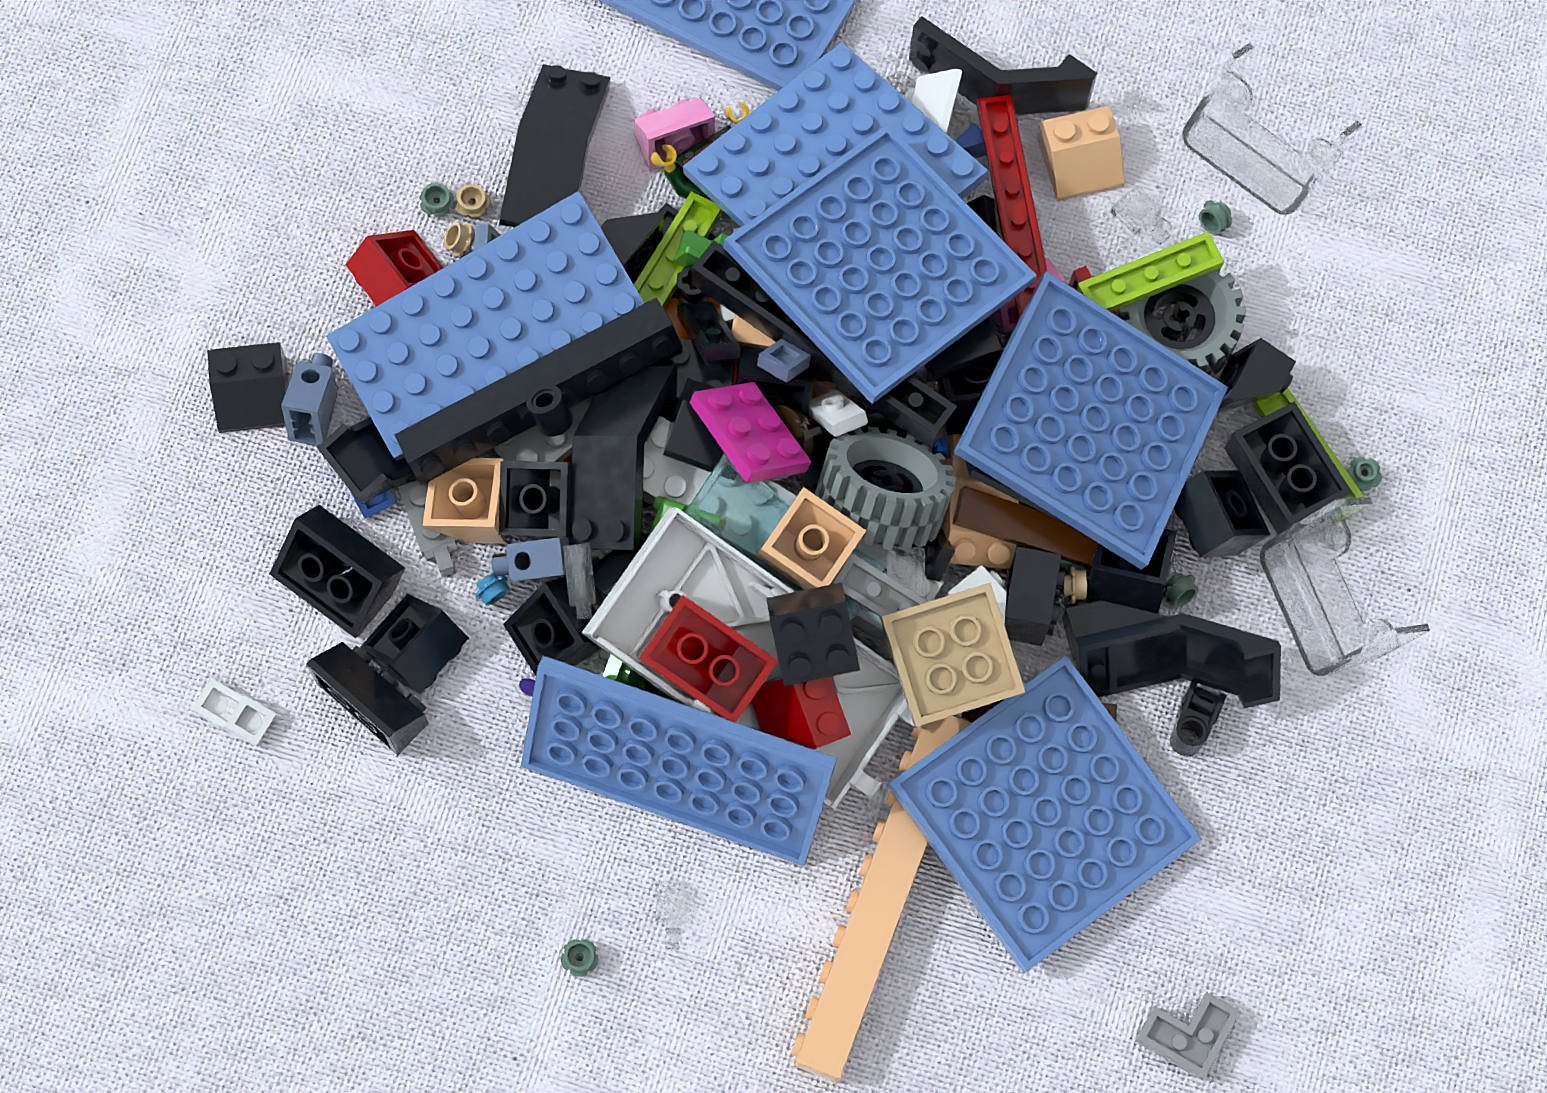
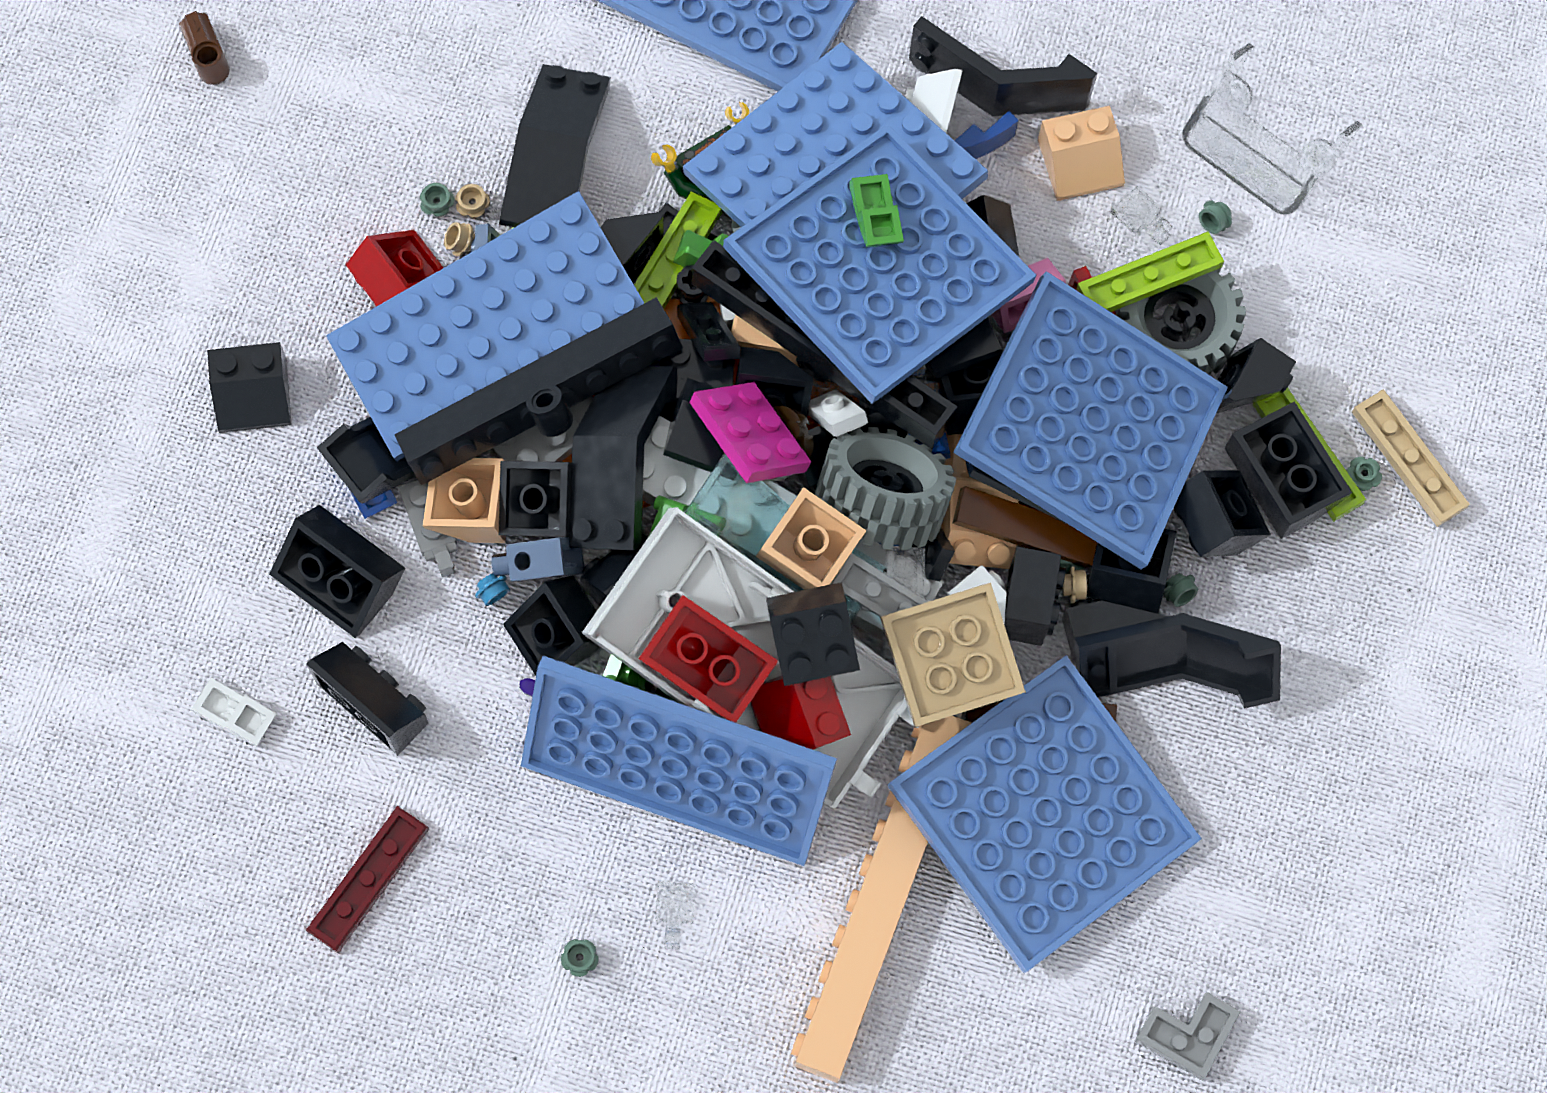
(204, 48): none -> reddish brown piece
(310, 400): sand blue torso -> none
(367, 879): none -> dark red tile
(415, 643): black slope -> none
(580, 578): clear cylinder -> none
(676, 126): bright pink slope -> none
(783, 360): sand blue plate -> none
(875, 210): none -> bright green slope
(1011, 187): red tile -> none
(1198, 713): black piece -> none
(1316, 598): clear windscreen -> none
(1410, 458): none -> tan plate

